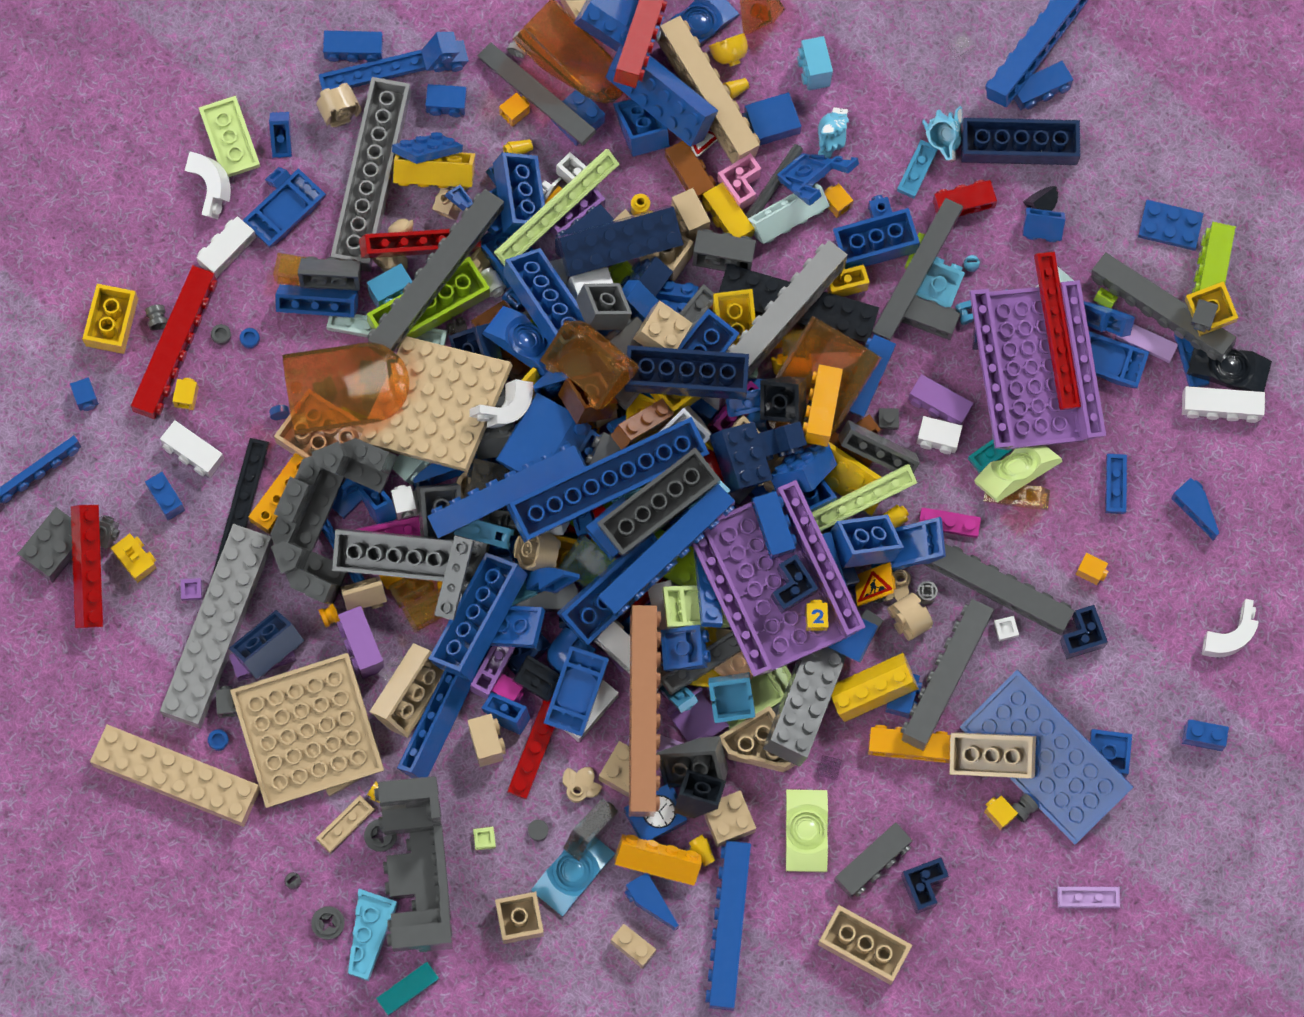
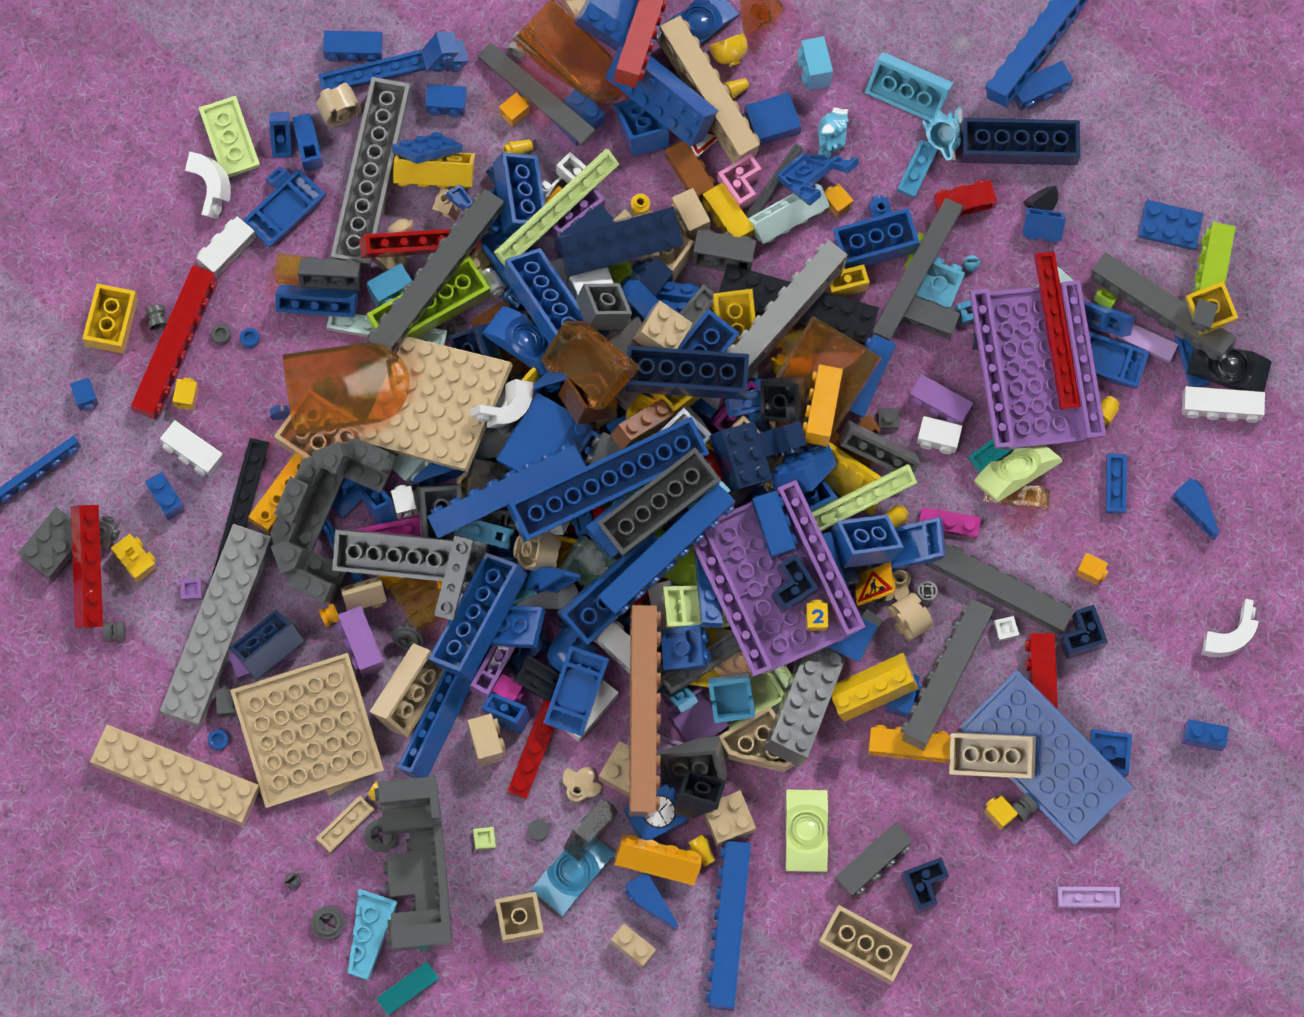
(118, 629): none -> dark grey wheel
(307, 142): none -> blue slope
(400, 638): none -> dark grey gear
(908, 87): none -> medium azure slope
(1042, 664): none -> red brick
(1110, 407): none -> yellow brick

